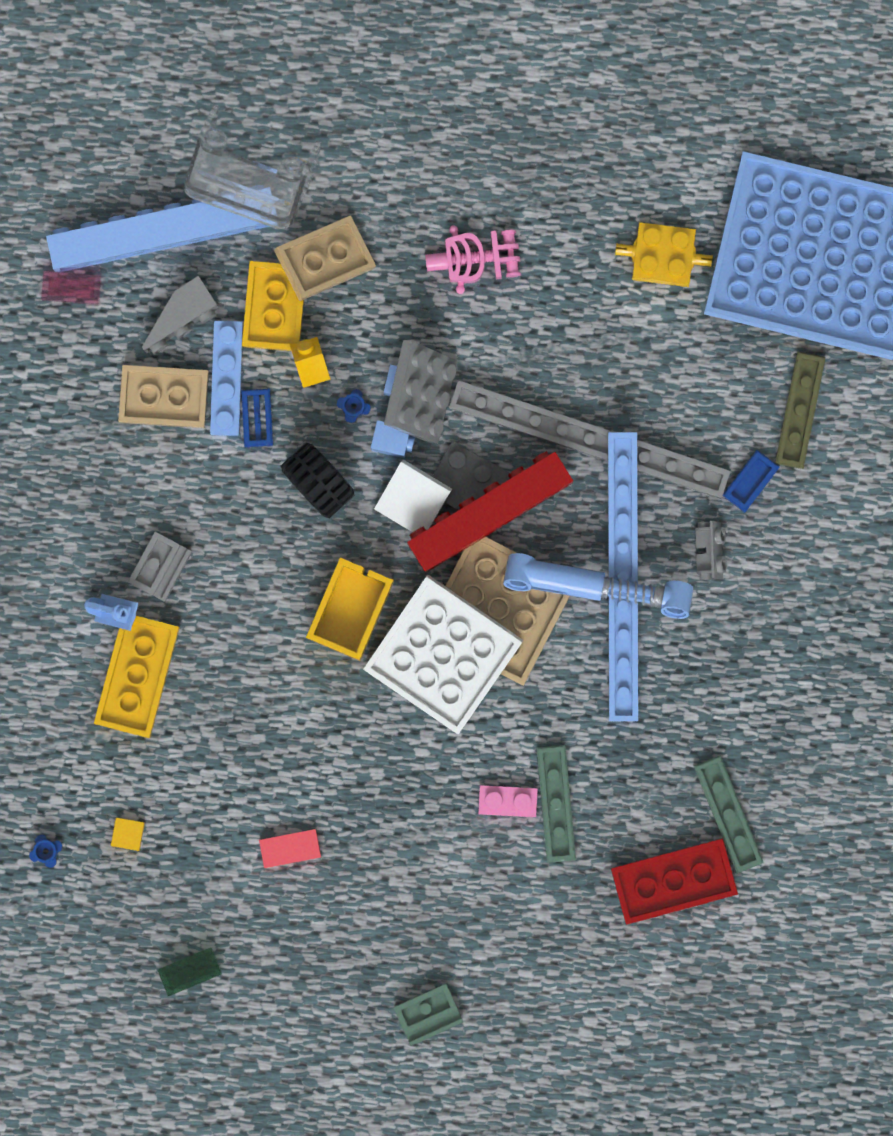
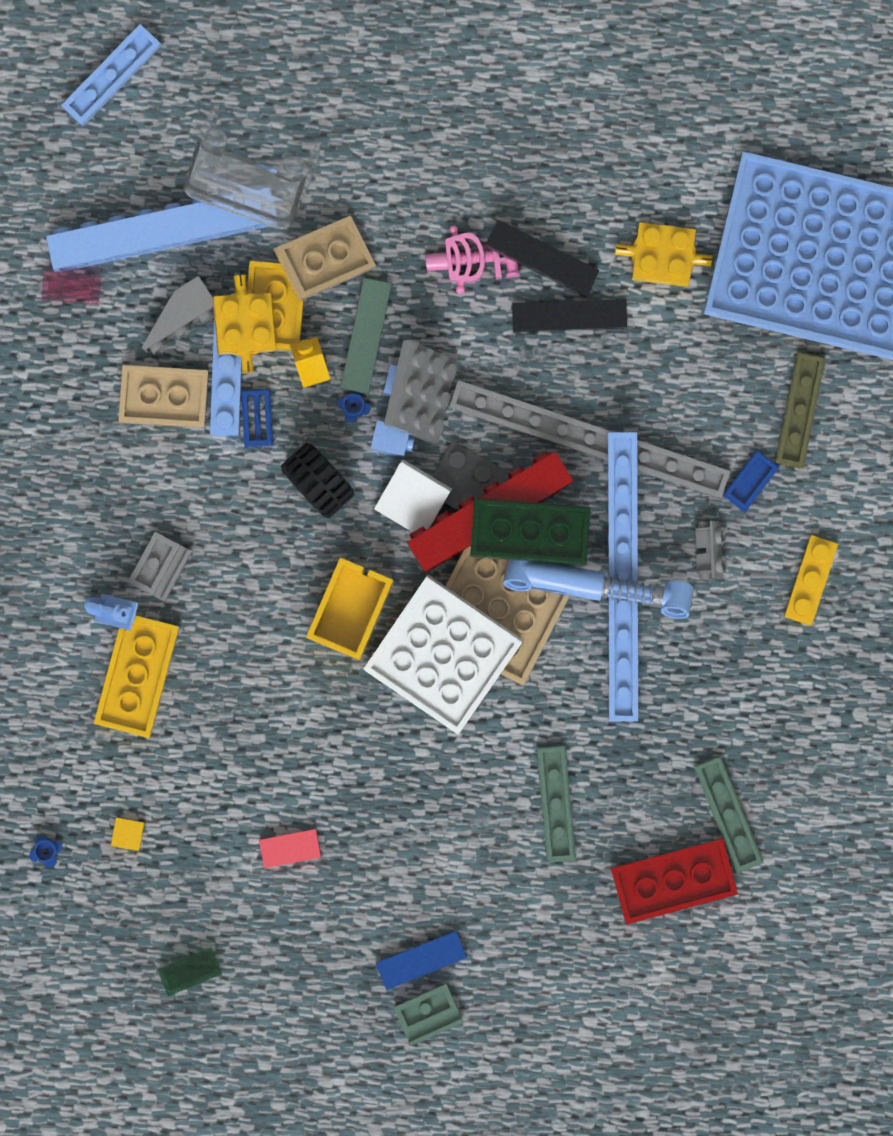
(111, 75): none -> light blue plate
(244, 324): none -> yellow plate
(366, 336): none -> sand green tile
(421, 960): none -> blue tile
(508, 801): bright pink plate -> none
(530, 531): none -> dark green tile
(541, 258): none -> black tile
(569, 315): none -> black tile
(811, 580): none -> yellow plate

